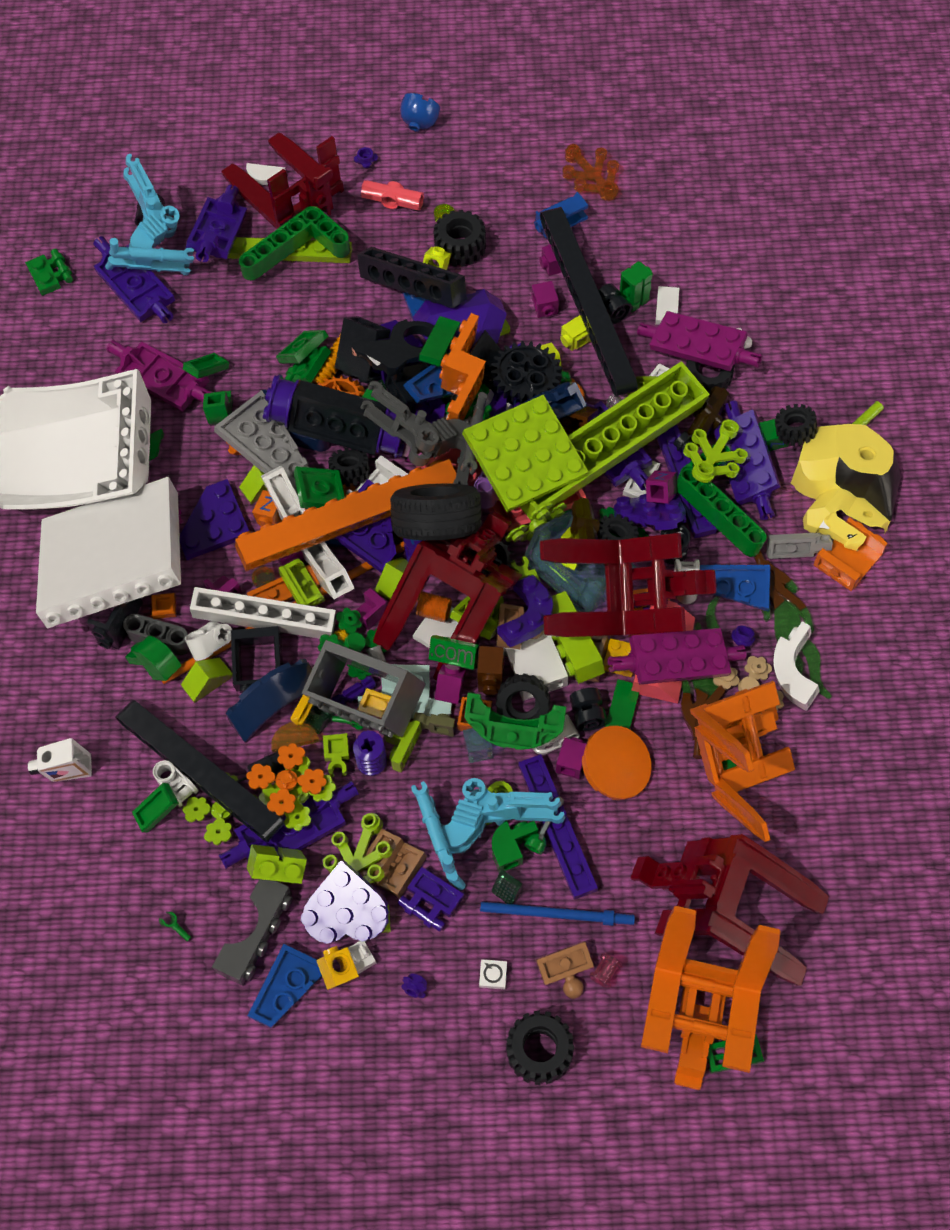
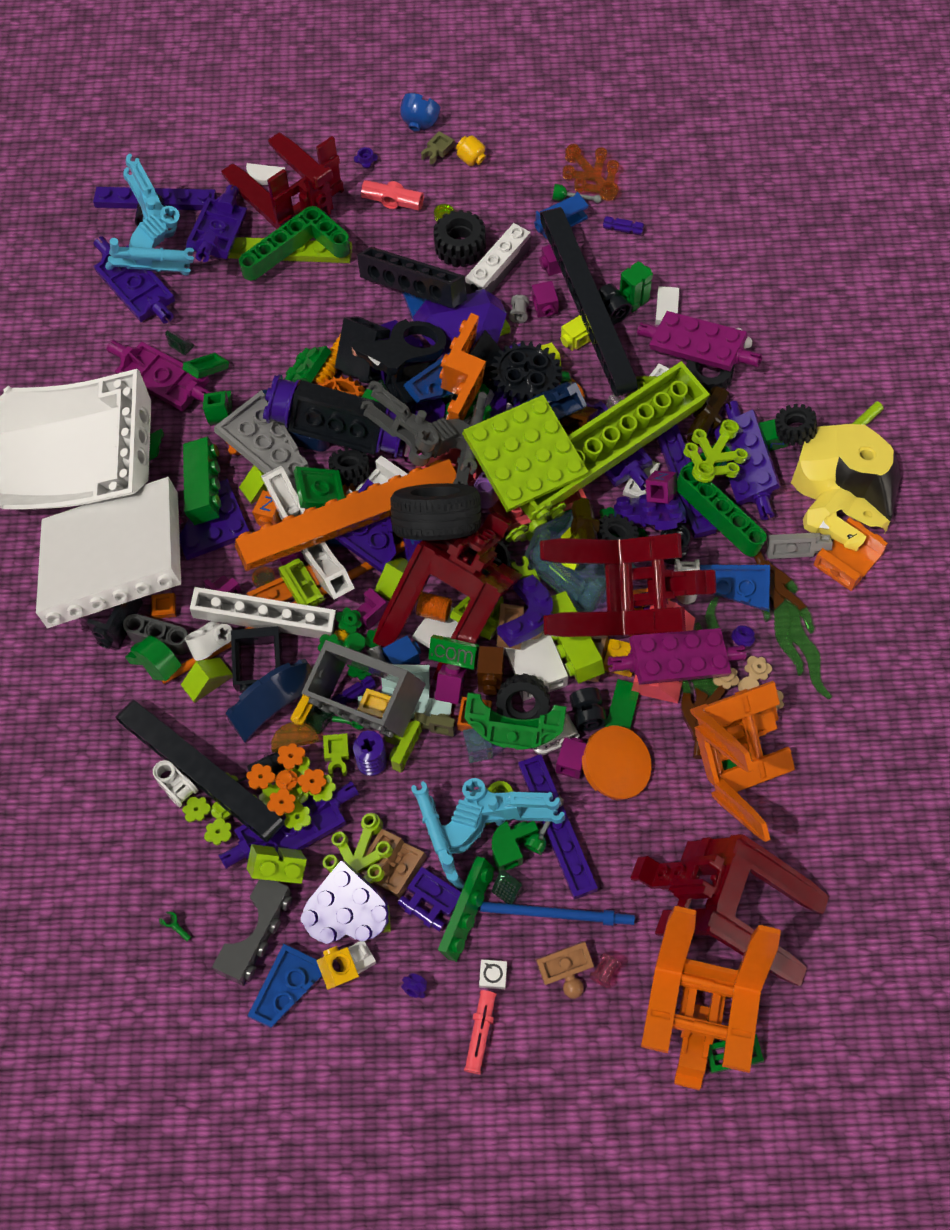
(43, 275): green plate -> none
(62, 761): white torso -> none
(155, 807): green tile -> none
(178, 342): none -> clear green slope
(179, 198): none -> dark purple plate
(201, 480): none -> green brick
(302, 346): green tile -> none
(402, 652): none -> blue brick
(438, 145): none -> olive plate
(438, 254): neon yellow brick -> none
(439, 341): green tile -> none
(466, 909): none -> green plate
(471, 150): none -> yellow head
(486, 1000): none -> coral pin
(499, 260): none -> white piece
(519, 307): none -> light grey bush
(546, 1025): black tyre -> none
(560, 193): none -> hinge
(623, 225): none -> dark purple axle
(682, 440): black plate -> none
(792, 683): white arch -> none

